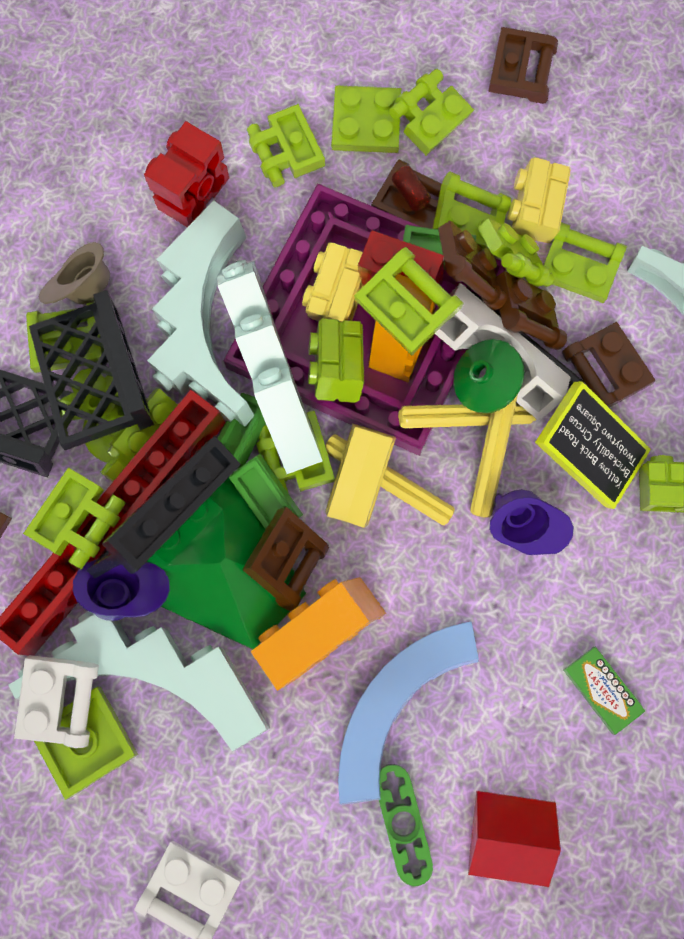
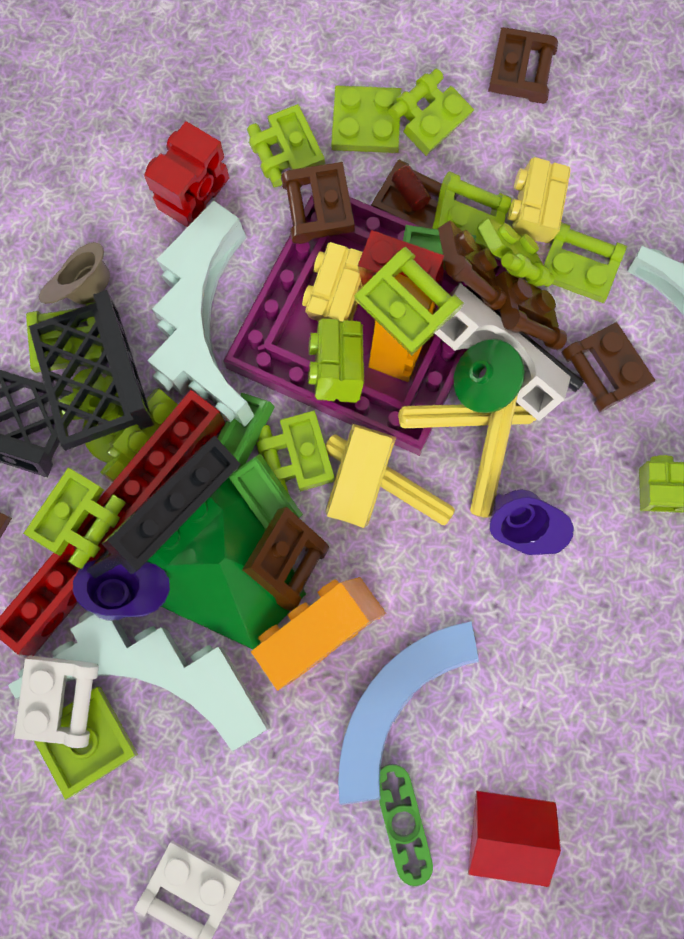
(268, 366): light aqua arch -> none
(329, 198): none -> reddish brown plate
(593, 445): black tile -> none
(604, 690): tile -> none

